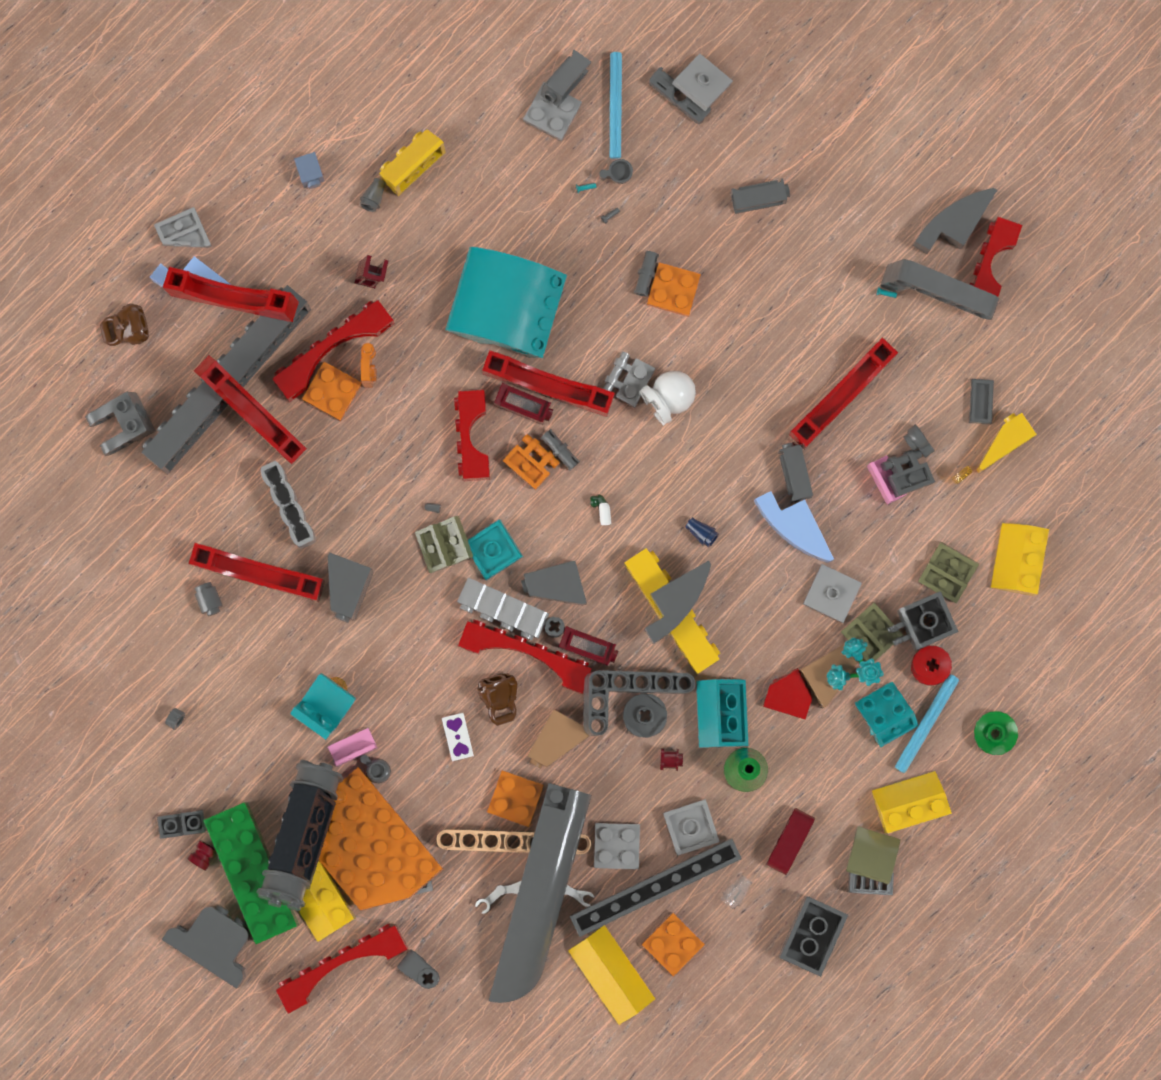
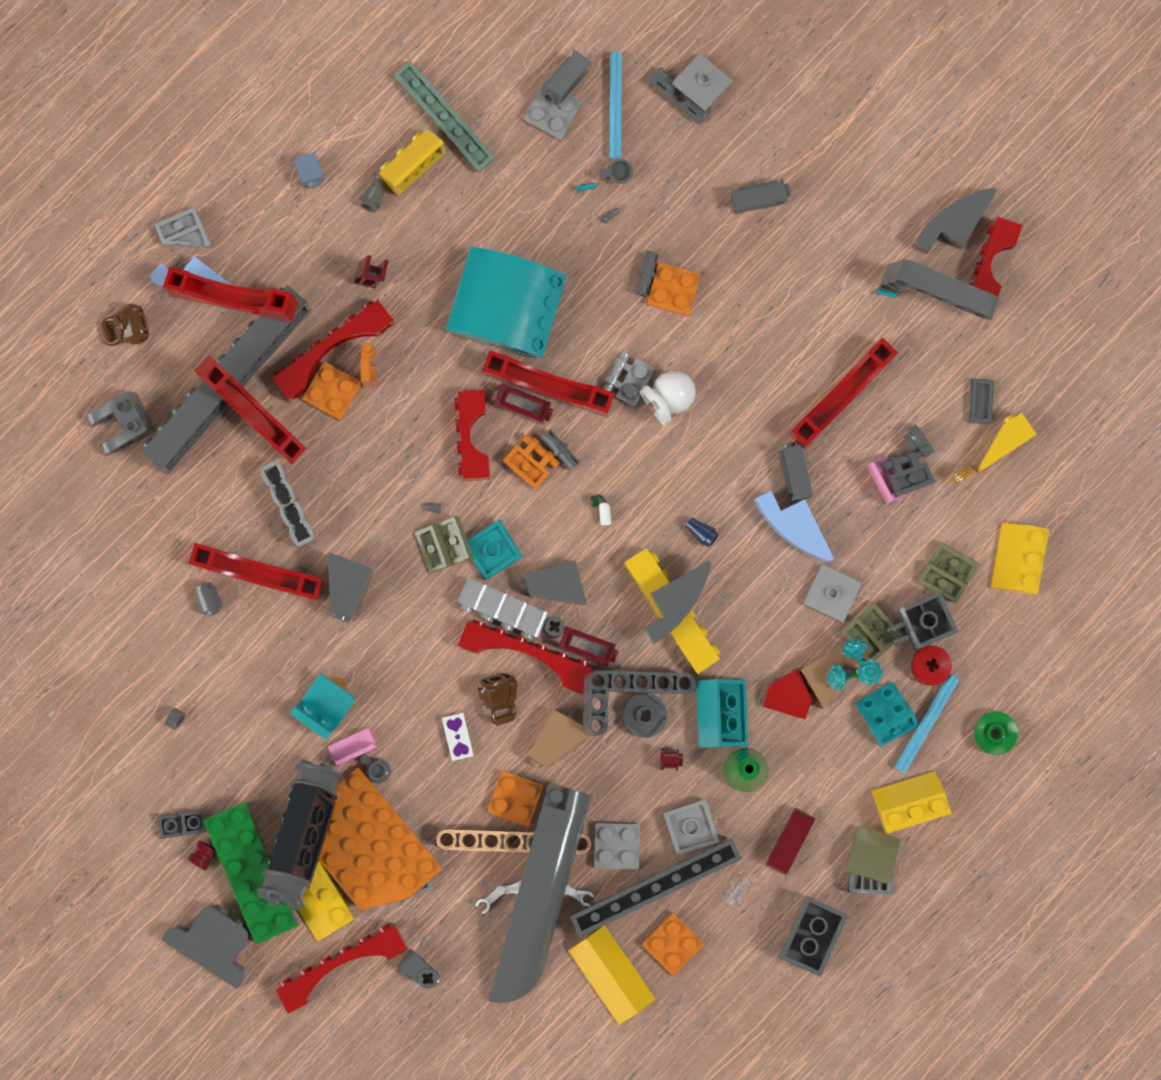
(444, 116): none -> sand green plate

